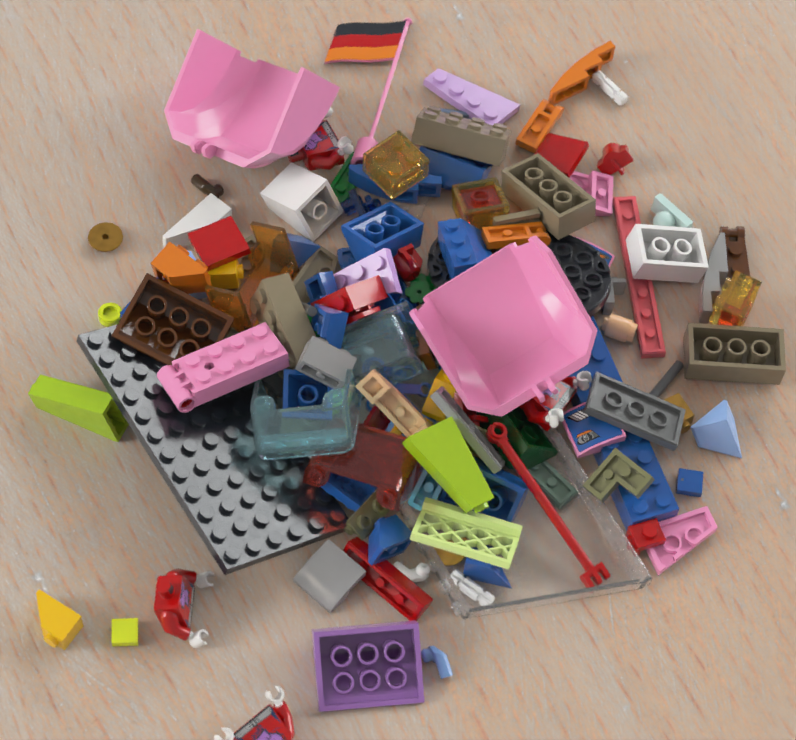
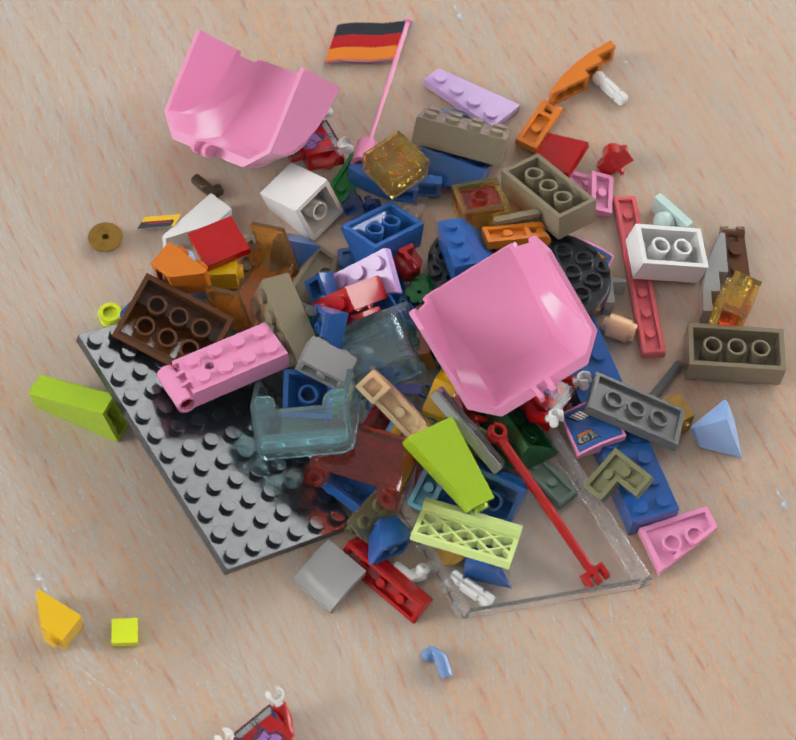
(159, 221): none -> sticker
(175, 603): red torso -> none
(368, 665): medium lavender slope -> none
(645, 535): red bracket -> none
(689, 482): blue tile -> none

